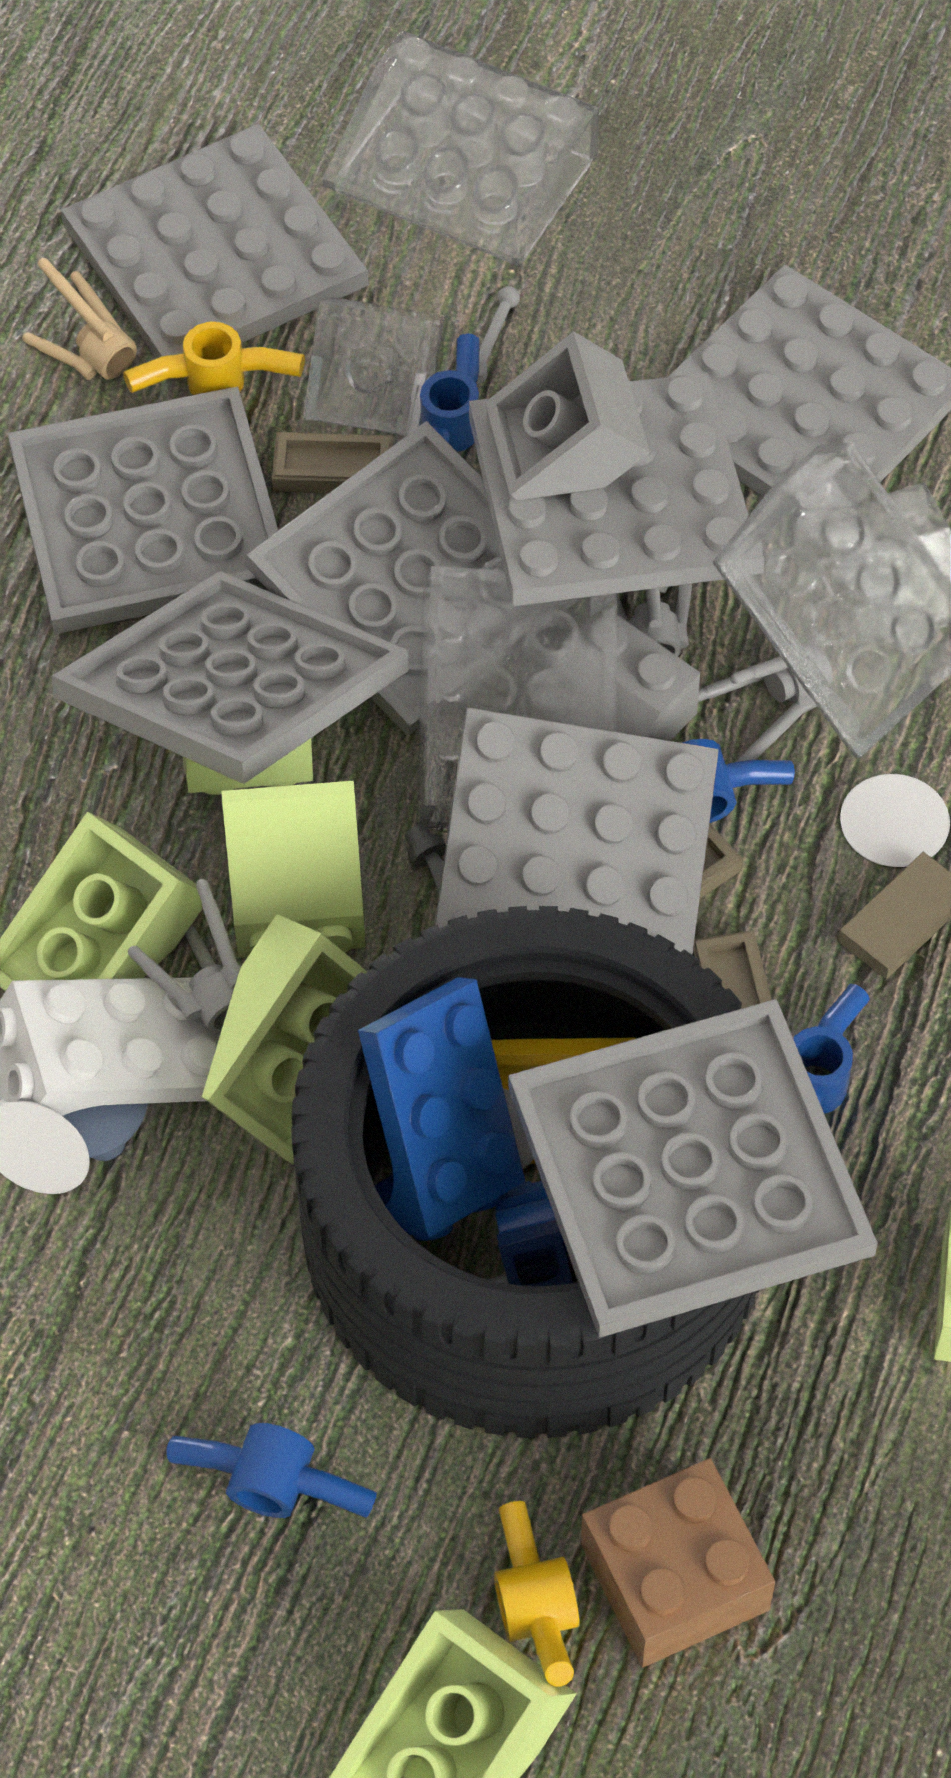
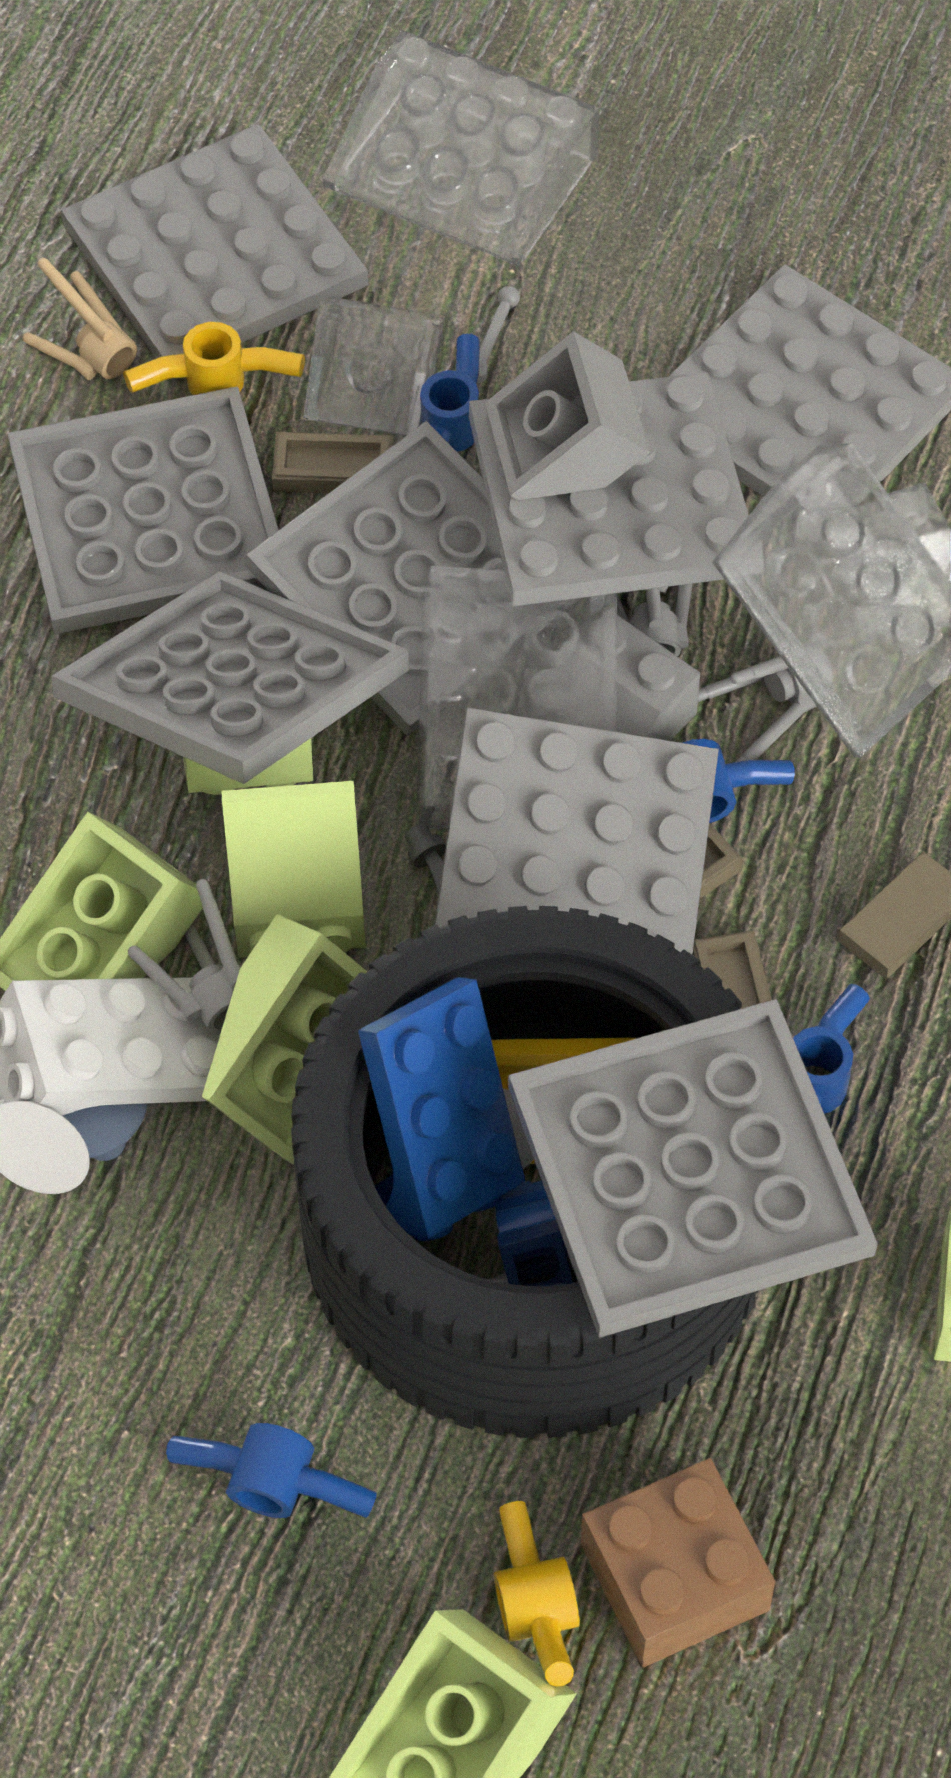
(894, 819): white sticker -> none

